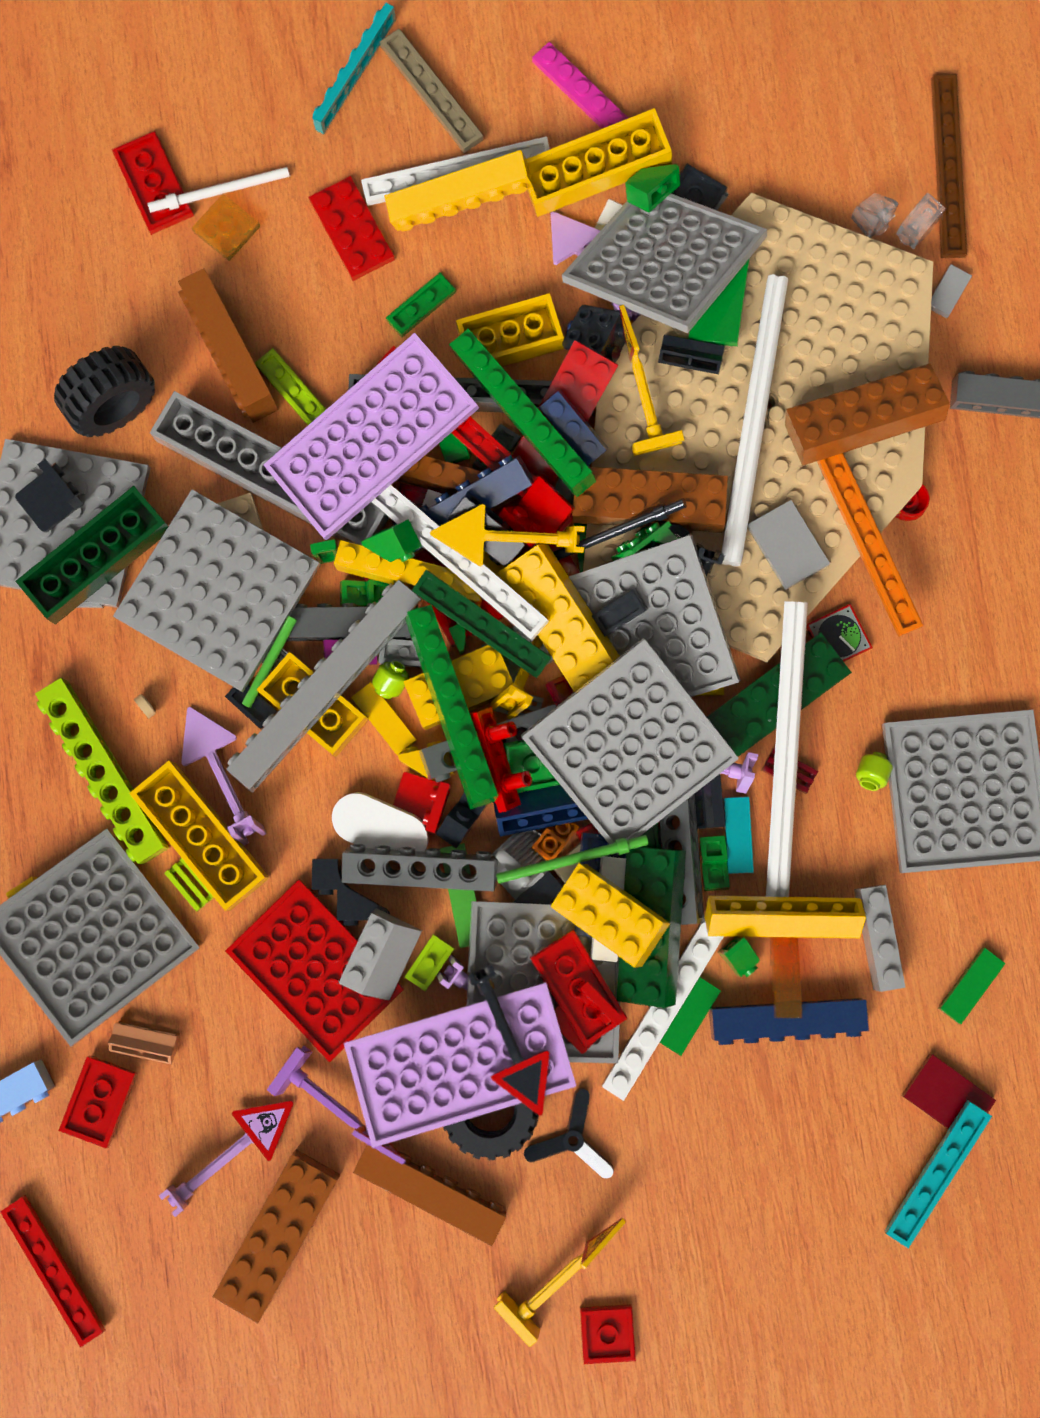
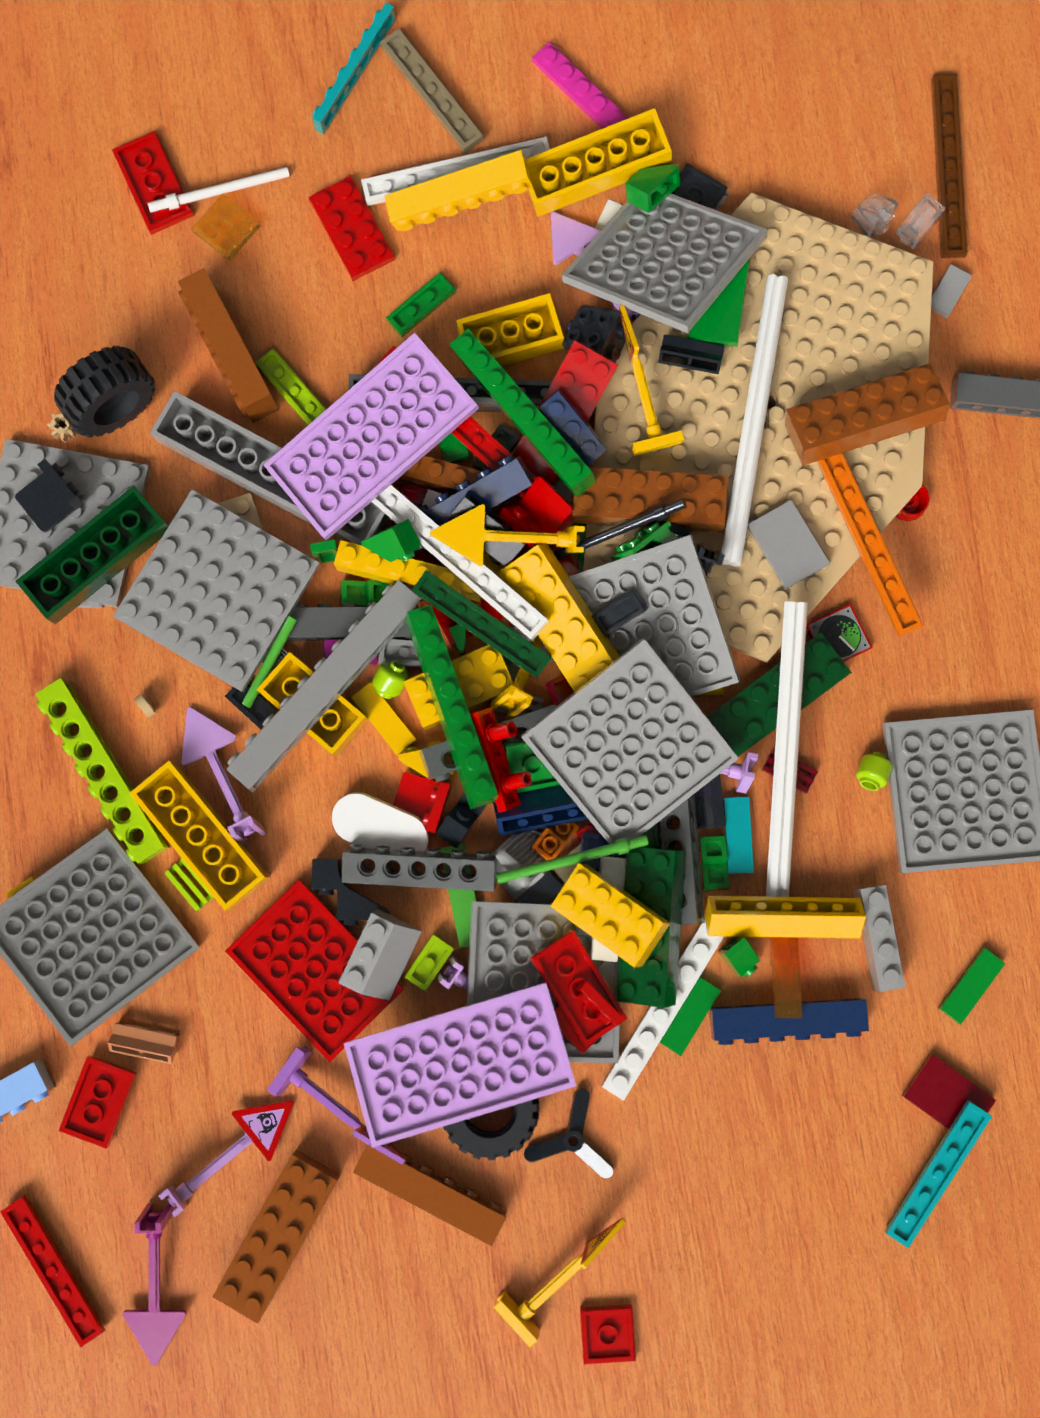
(56, 425): none -> tan gear
(153, 1326): none -> magenta piece
(526, 1077): piece -> none

